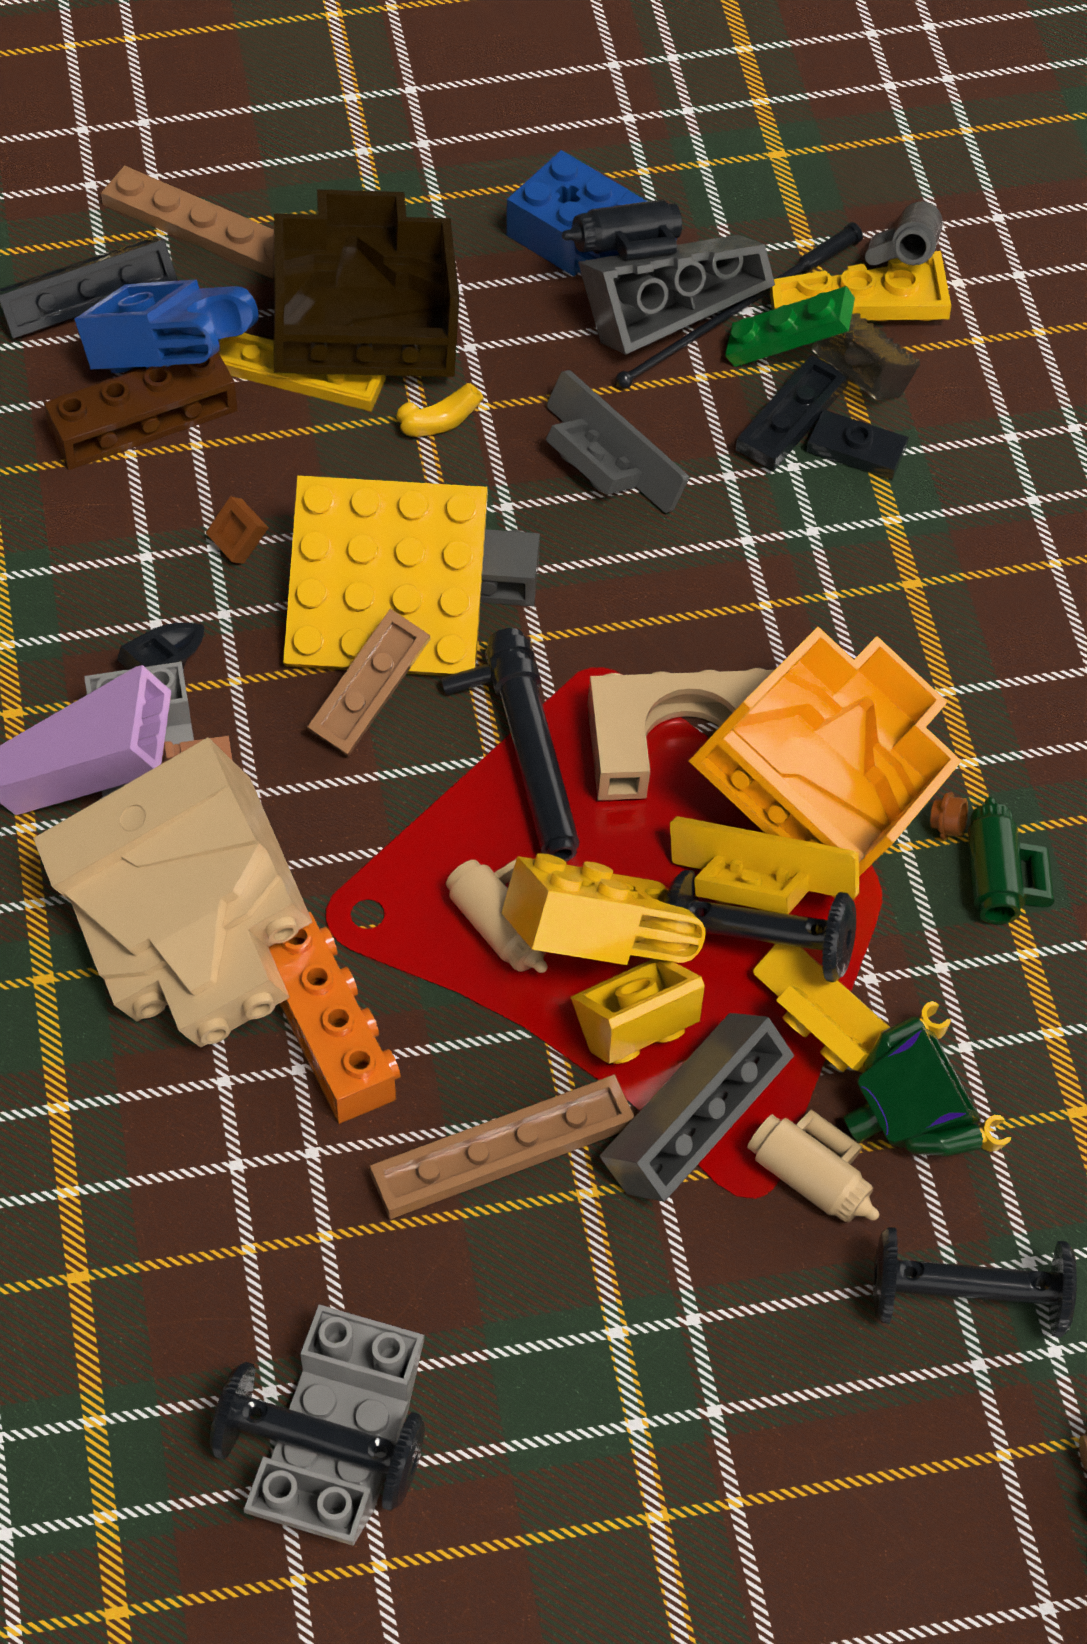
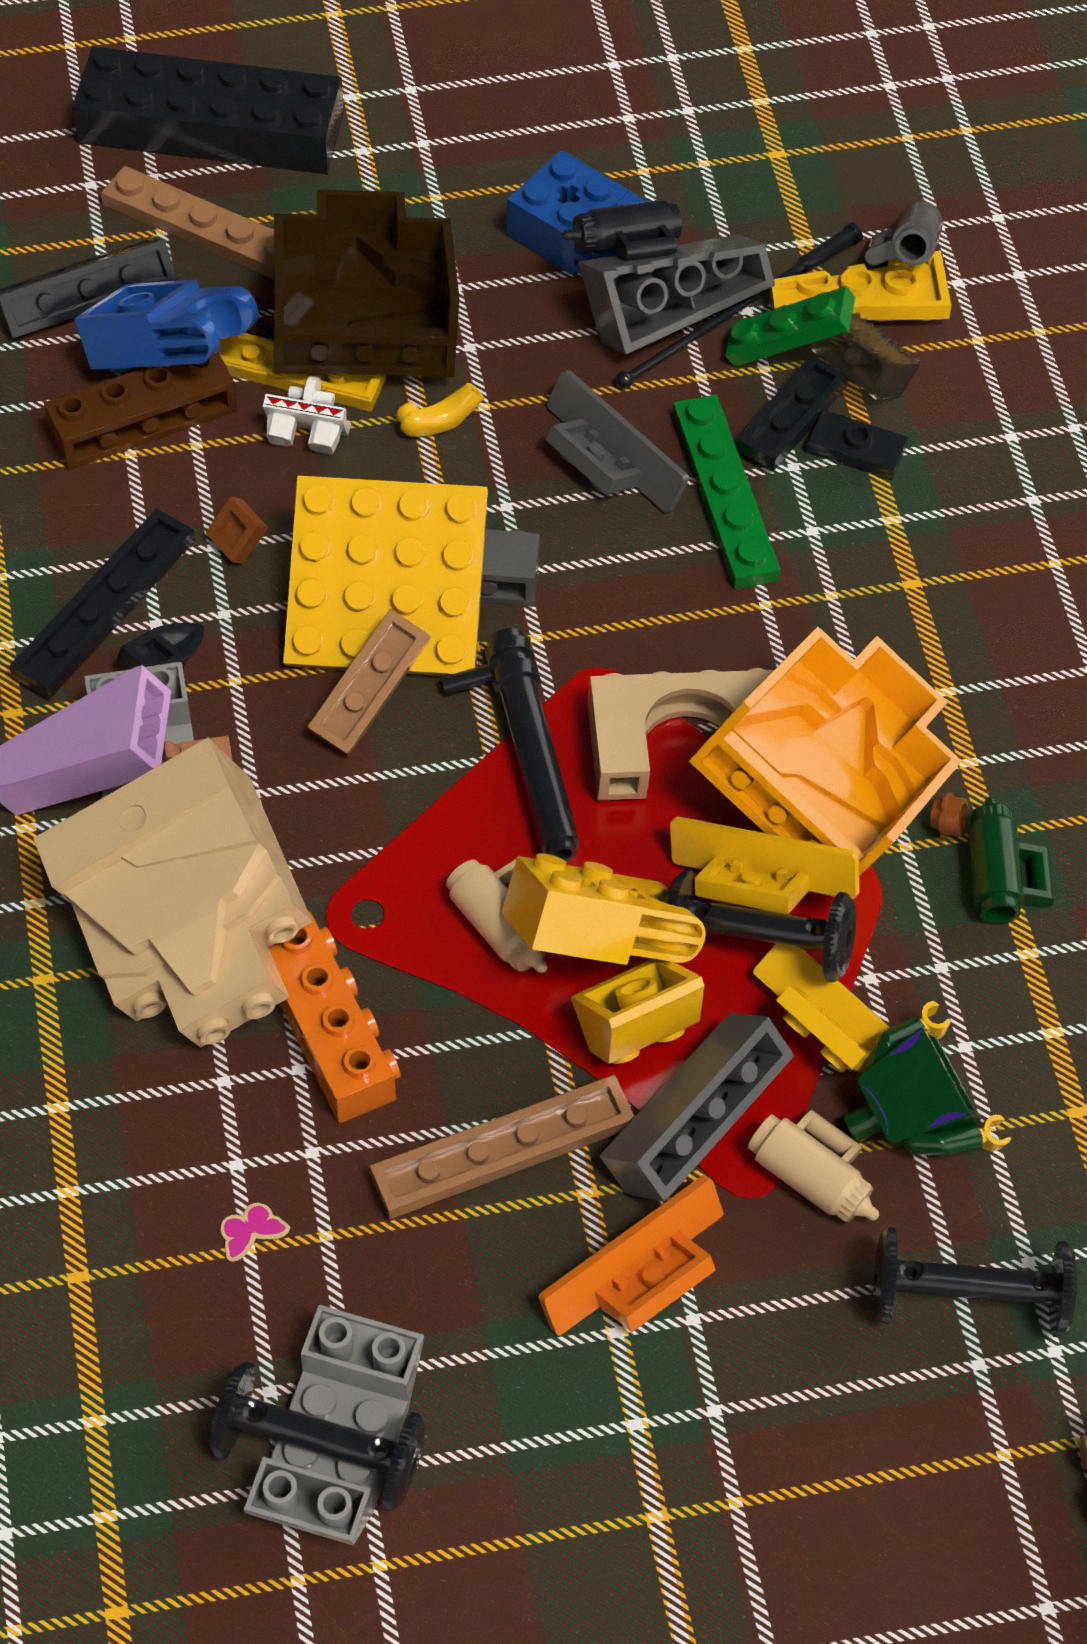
(102, 603): none -> black plate
(209, 110): none -> black brick
(243, 1229): none -> dark pink sticker
(309, 410): none -> white hips
(642, 1266): none -> orange bracket
(726, 492): none -> green plate

